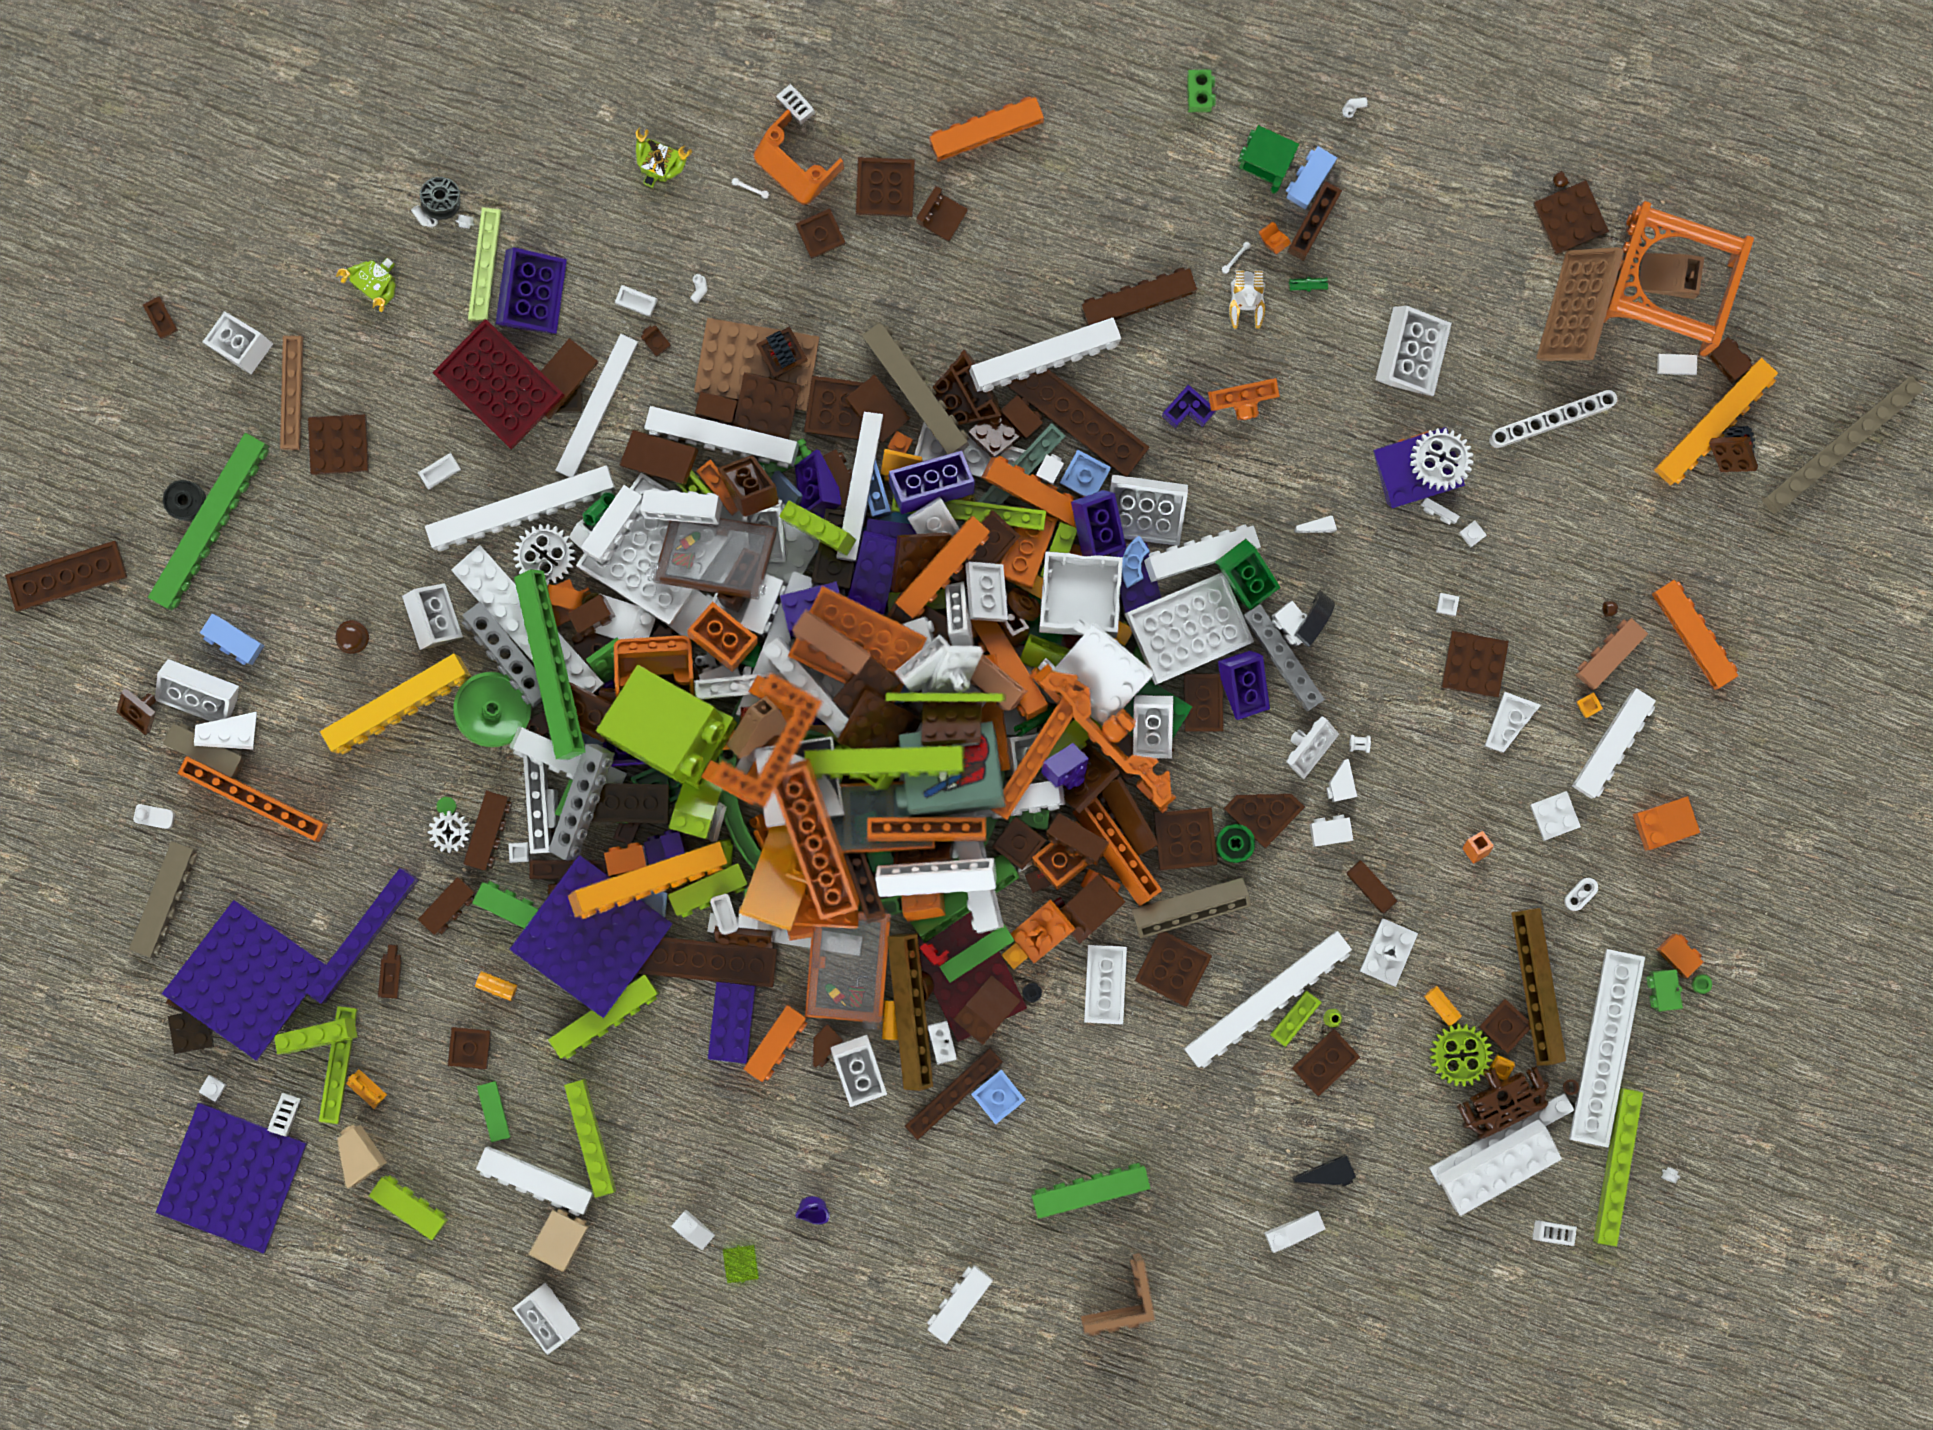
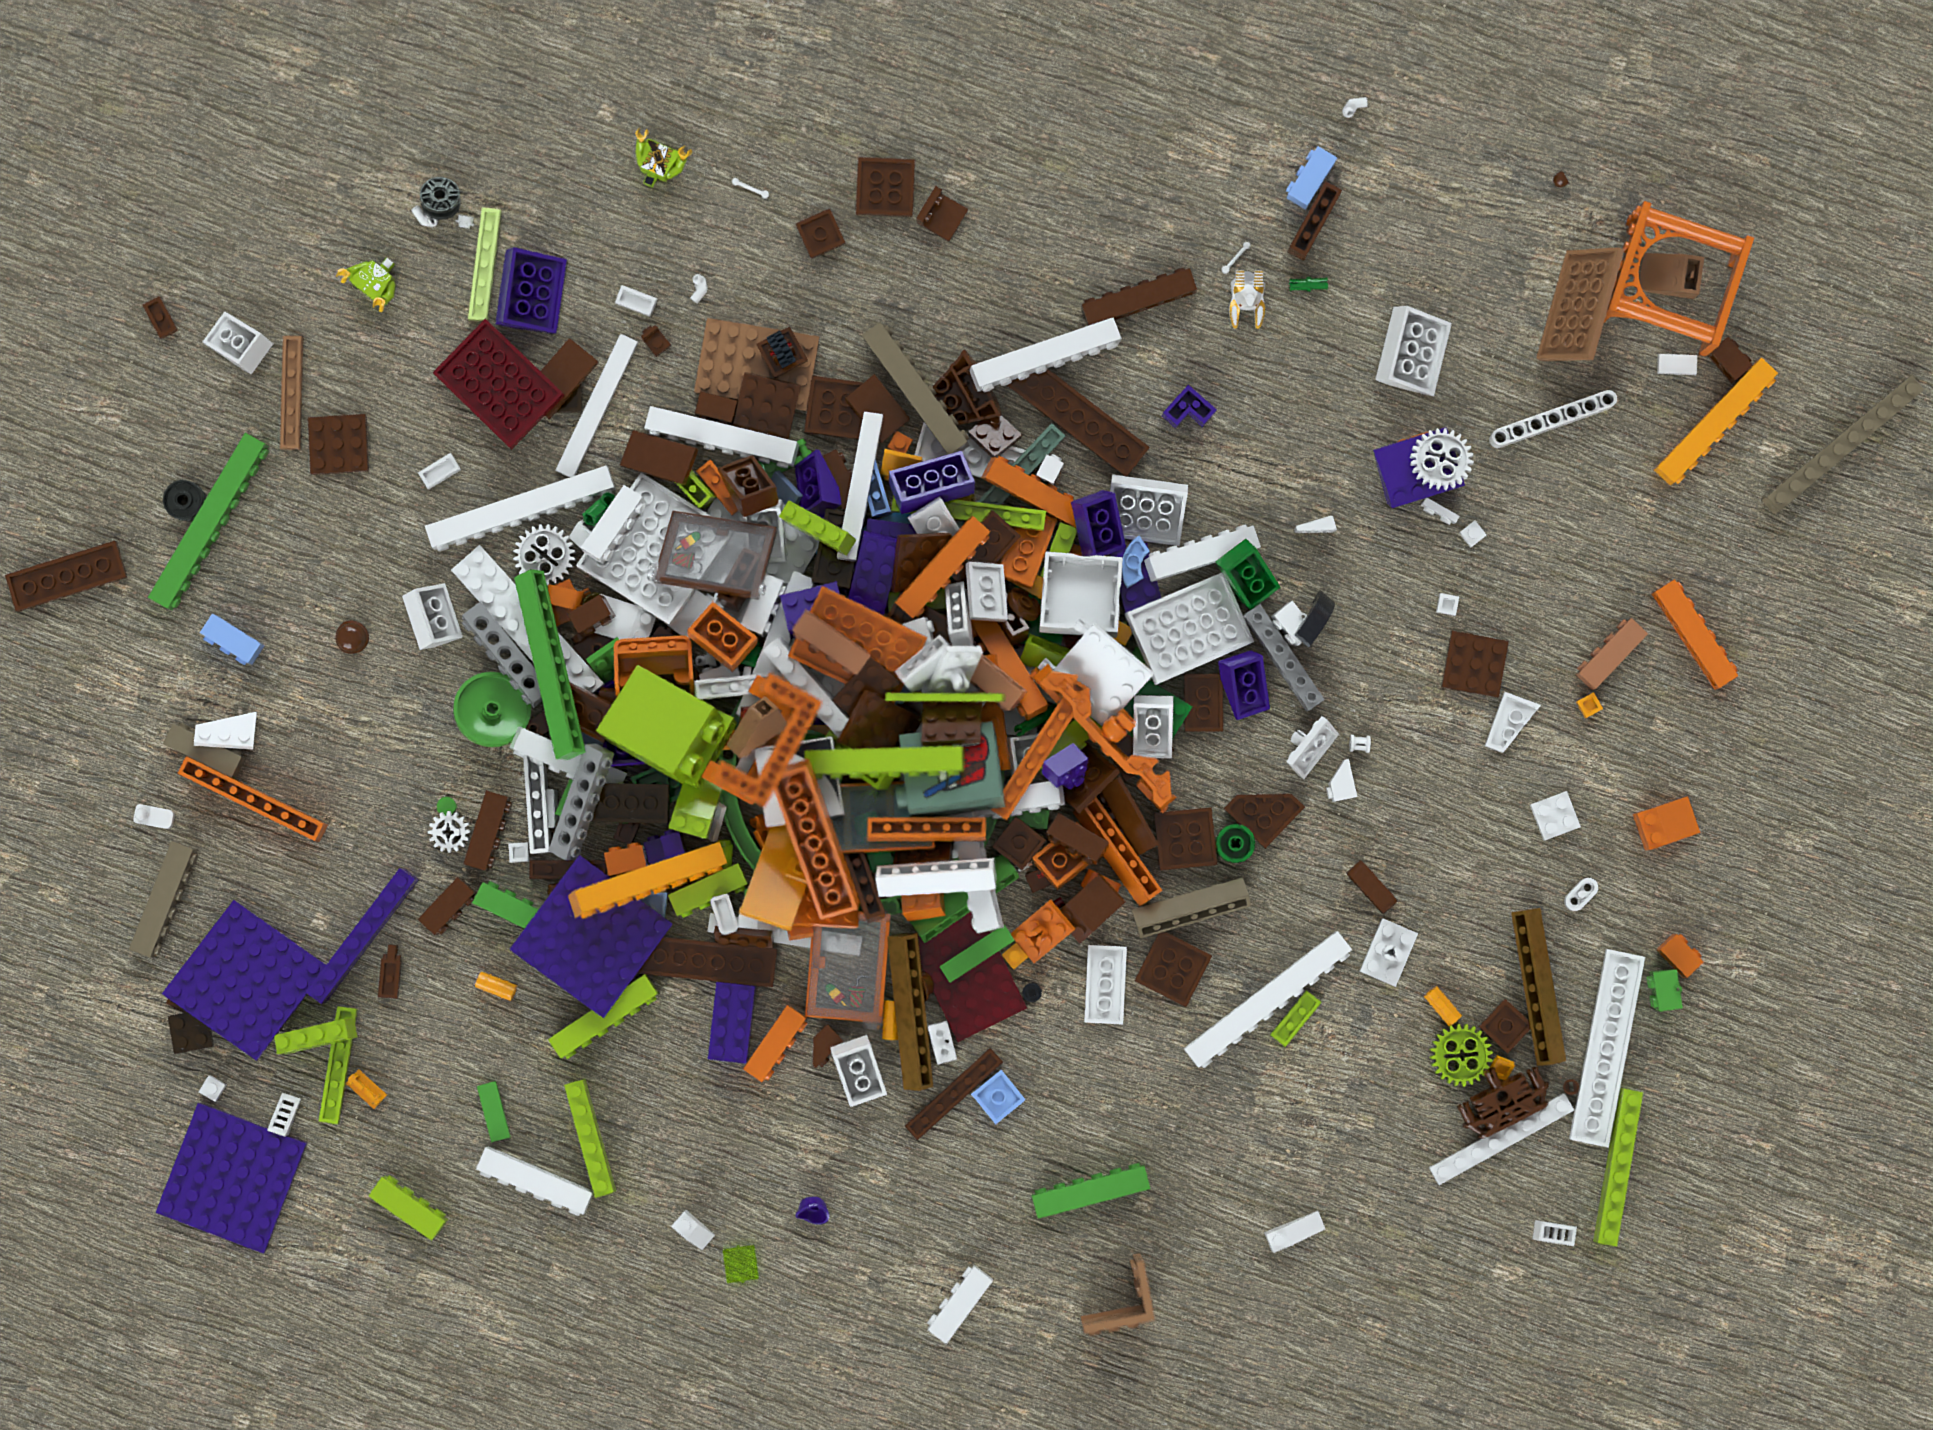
(137, 711): reddish brown tile -> none
(195, 692): white slope -> none
(358, 1155): tan slope -> none
(395, 704): yellow brick -> none
(469, 1048): reddish brown plate -> none
(546, 1318): white slope -> none
(559, 1239): tan slope -> none
(681, 506): white brick -> none
(798, 183): orange windscreen -> none
(806, 114): white slope -> none
(930, 953): red bracket -> none
(986, 128): orange brick -> none
(986, 1010): reddish brown slope -> none
(1022, 417): reddish brown brick -> none
(1085, 474): light blue plate -> none
(1196, 90): bright green brick -> none
(1244, 397): orange plate -> none
(1267, 156): green container -> none
(1273, 238): orange bracket -> none
(1325, 1062): reddish brown plate -> none
(1328, 1018): lime cone -> none
(1331, 831): white brick -> none
(1332, 1172): black slope -> none
(1478, 847): orange brick -> none
(1499, 1167): white brick -> none
(1571, 217): reddish brown plate -> none
(1609, 608): reddish brown hinge -> none
(1613, 743): white brick -> none
(1670, 1175): white plate -> none
(1701, 984): bright green tile -> none
(1735, 451): reddish brown plate -> none

